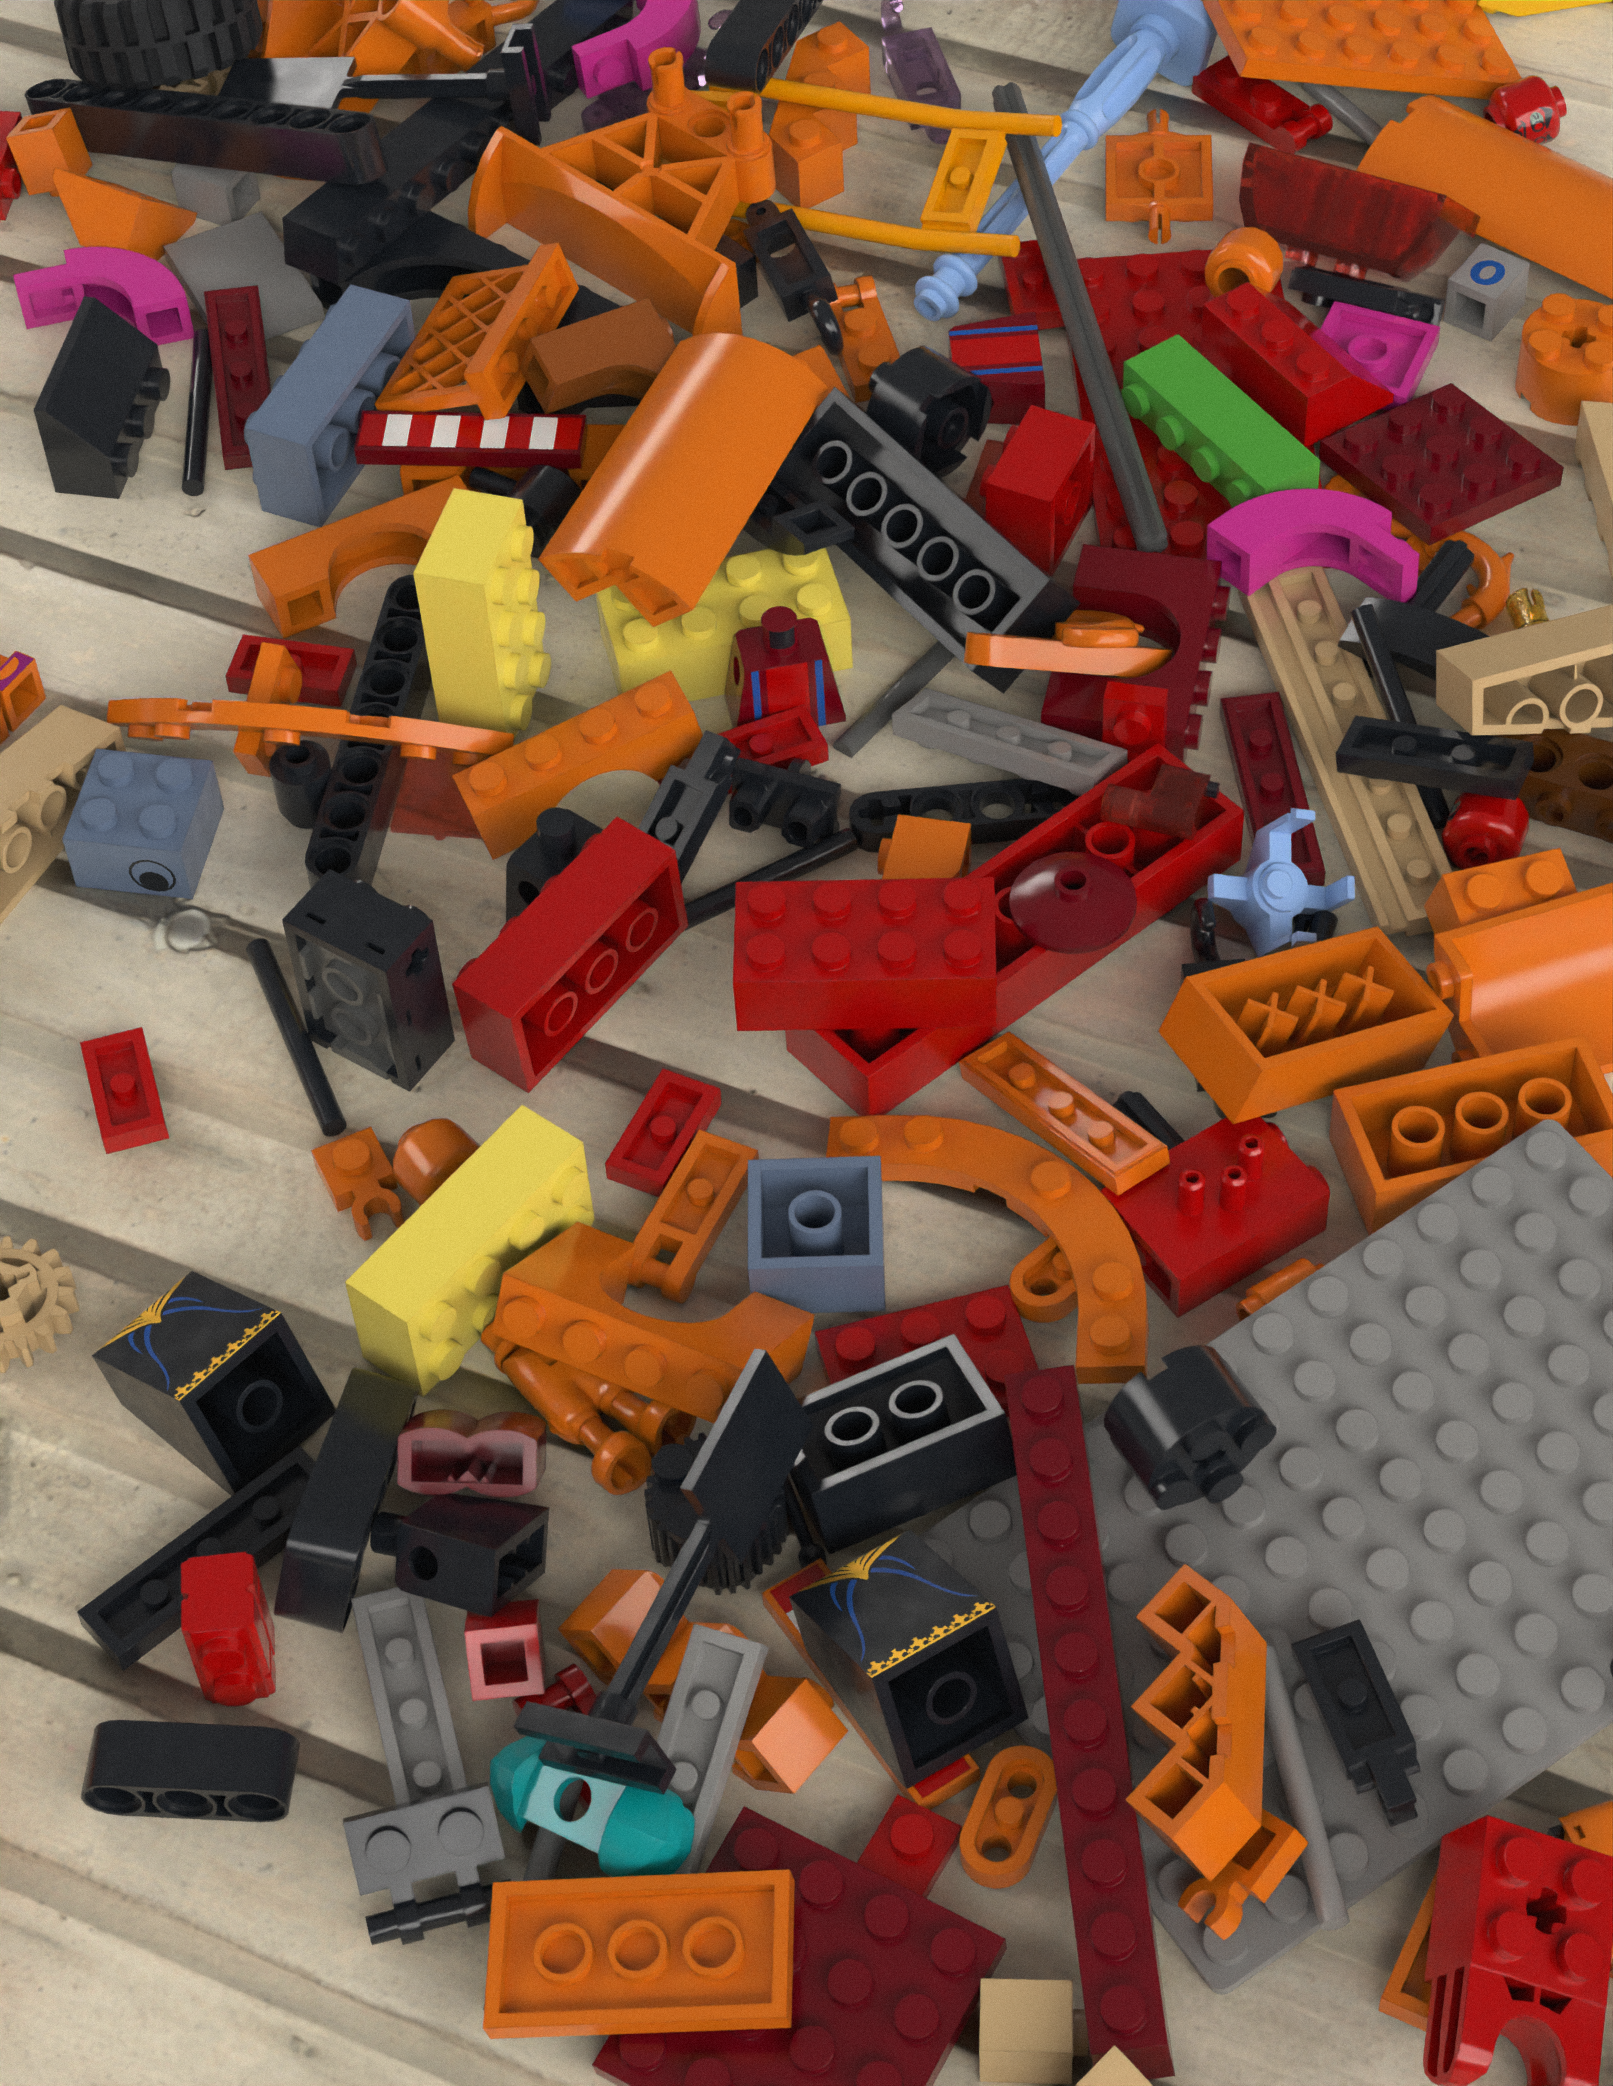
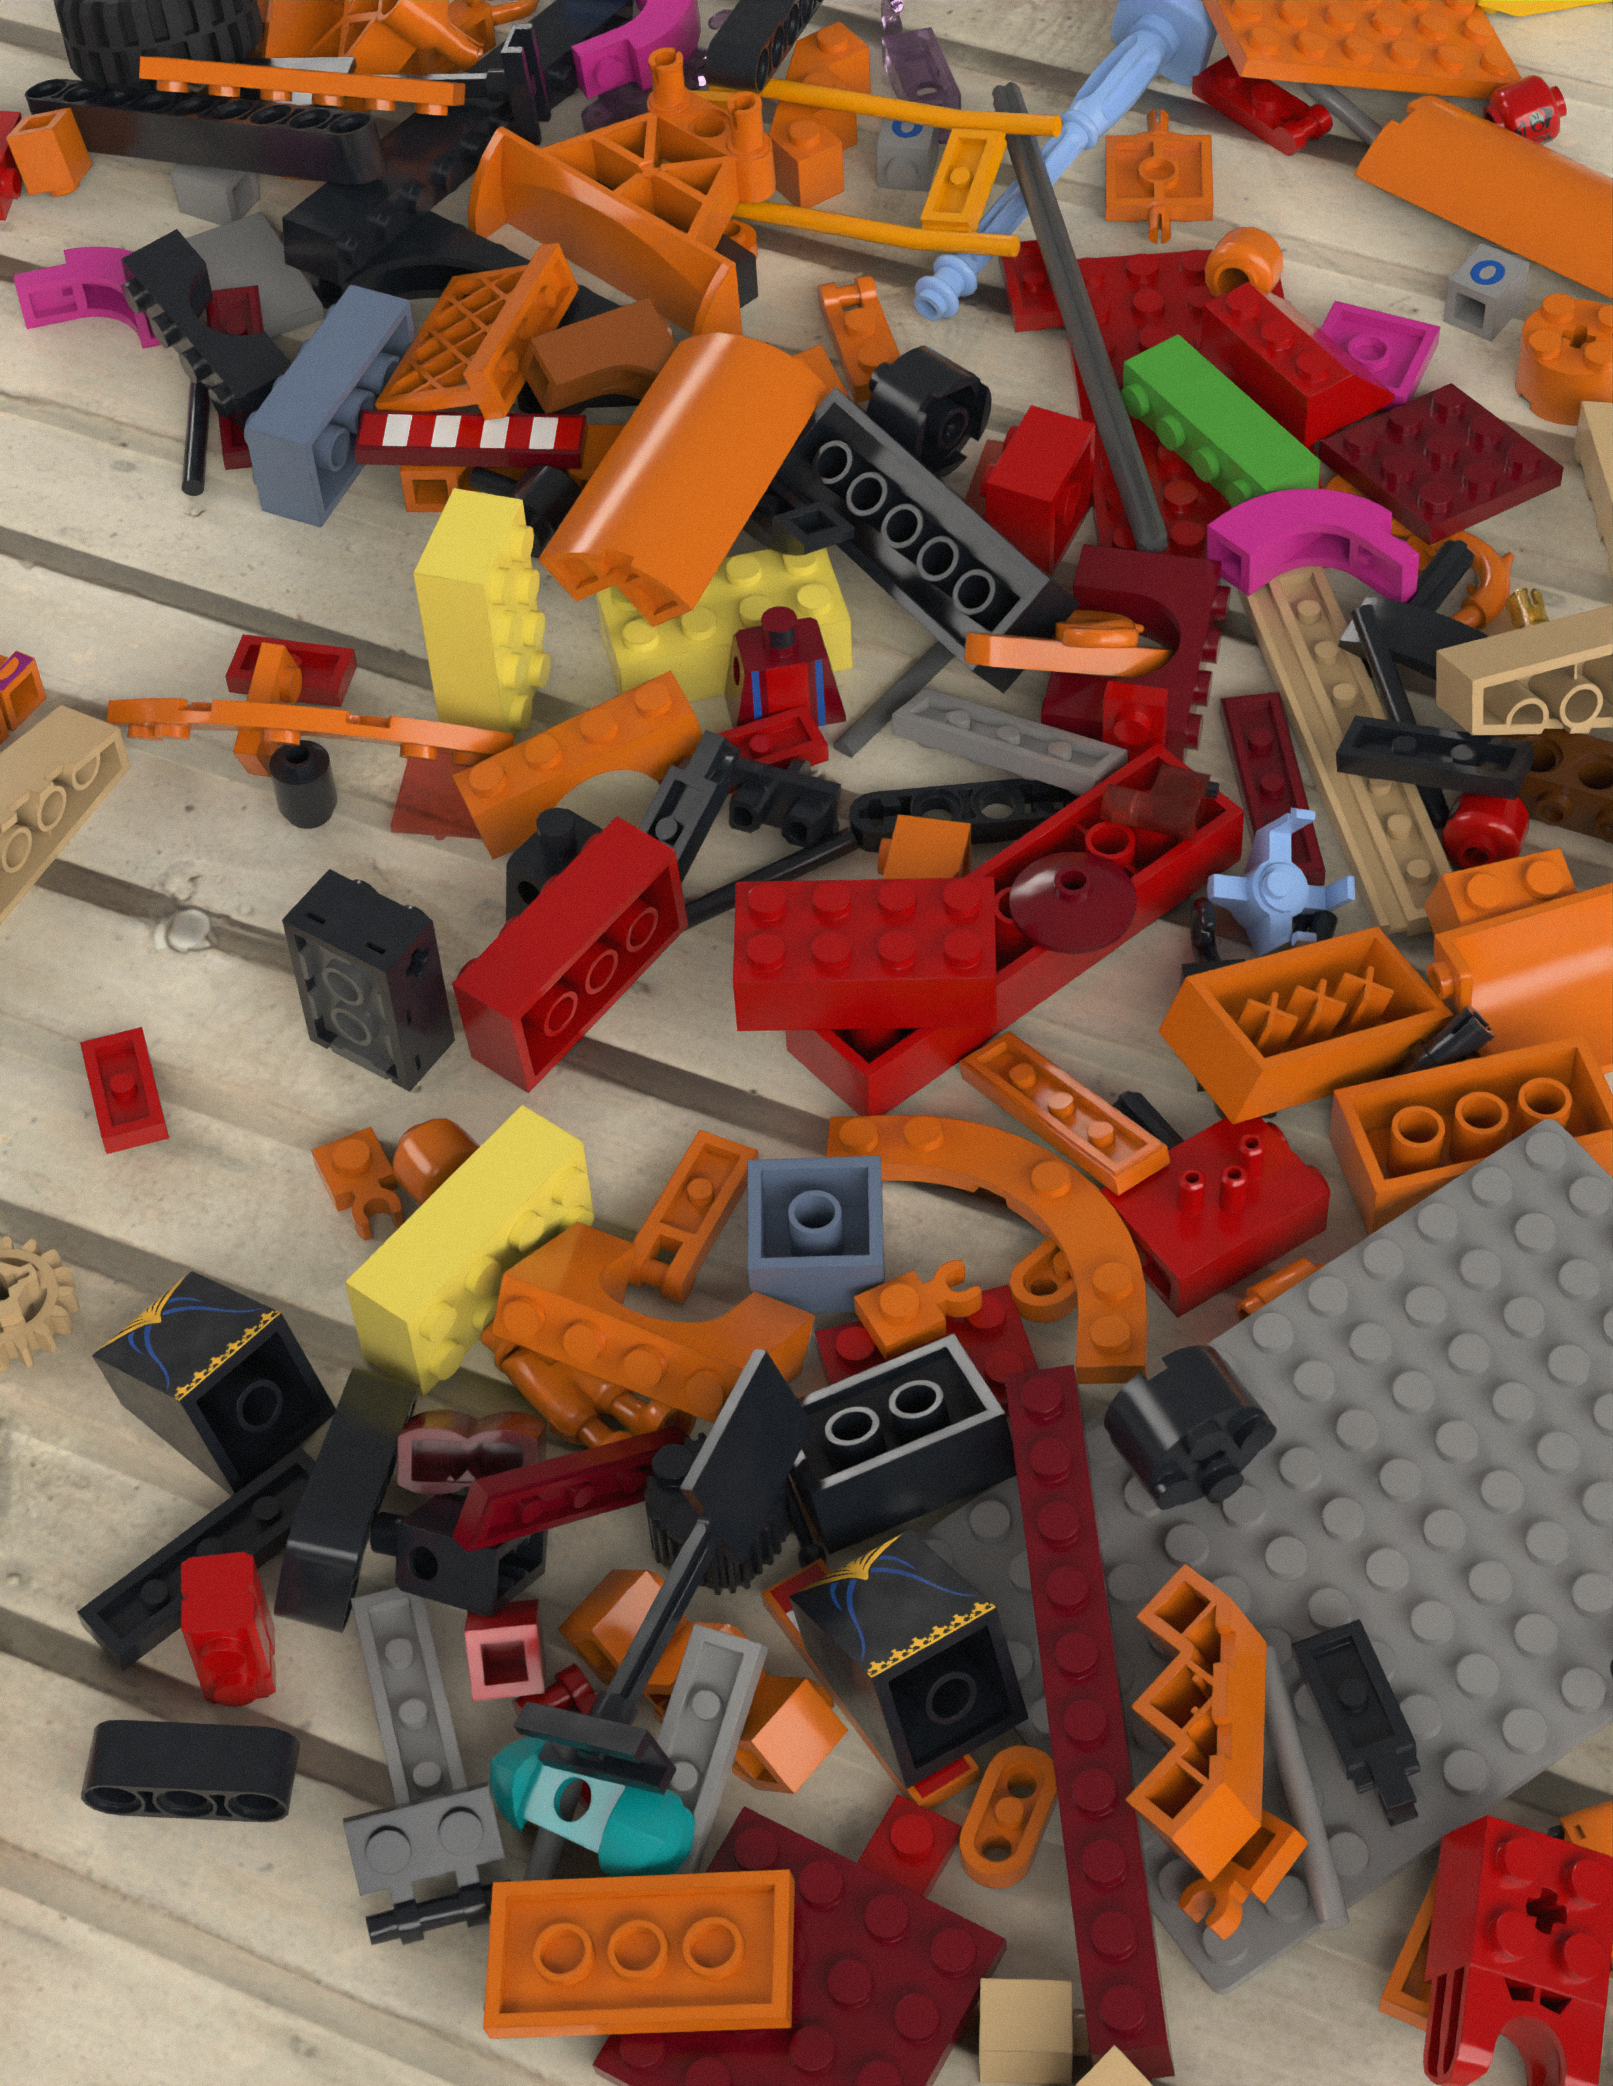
(99, 403): black slope -> none
(118, 216): orange slope -> none
(143, 823): sand blue brick -> none
(173, 290): none -> black arch
(280, 82): none -> orange plate
(296, 1038): black bar -> none
(307, 573): orange arch -> none
(365, 774): black beam -> none
(559, 1490): none -> dark red tile
(662, 1132): red plate -> none
(800, 277): black piece -> none
(906, 155): none -> light grey brick
(911, 1313): none -> orange plate
(1006, 359): torso -> none
(1323, 287): black hinge -> none
(1348, 216): clear red windscreen -> none
(1451, 1045): none -> black pin

